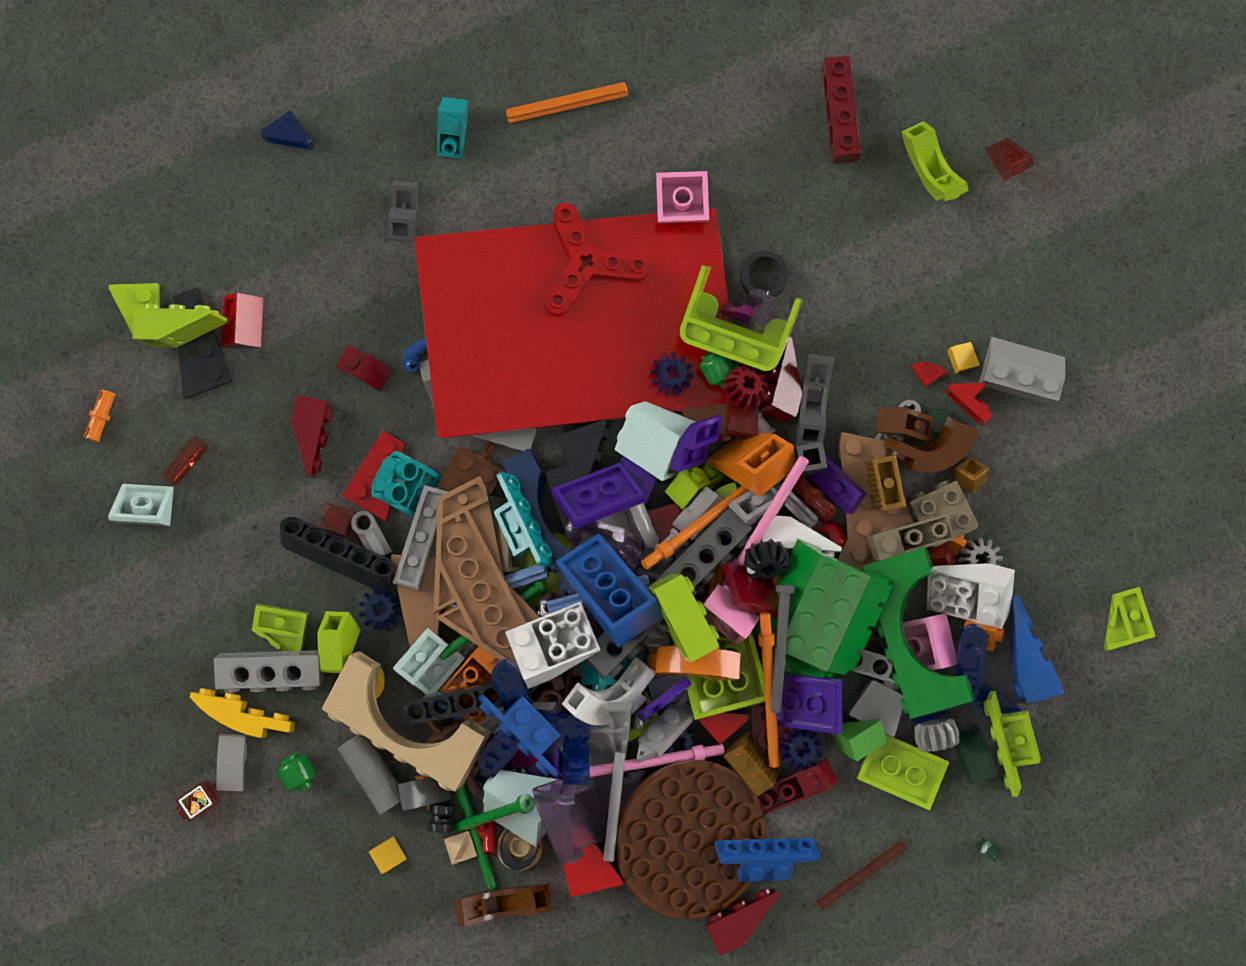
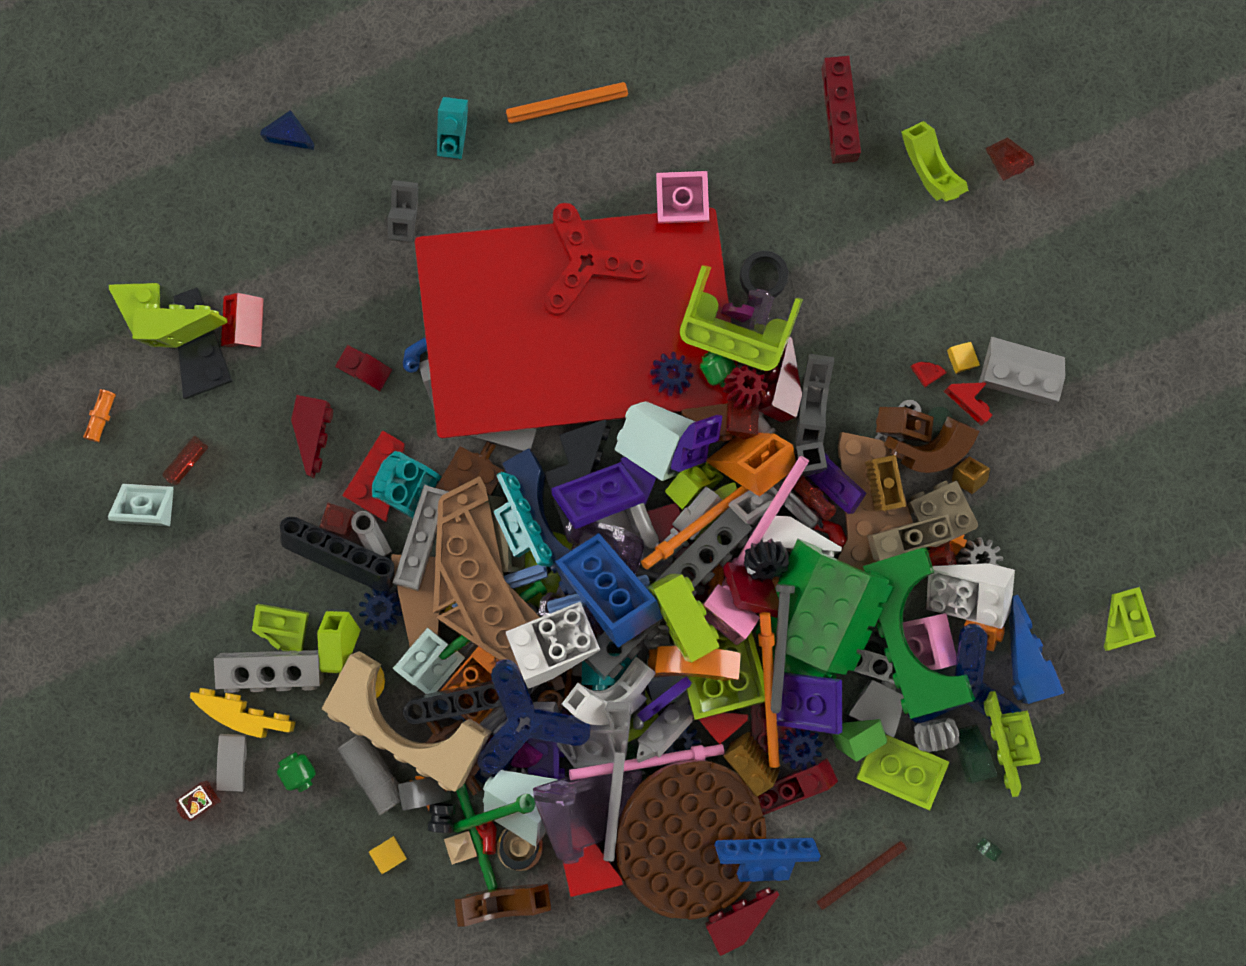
(528, 727): blue bracket -> none
(576, 763): clear blue bracket -> none

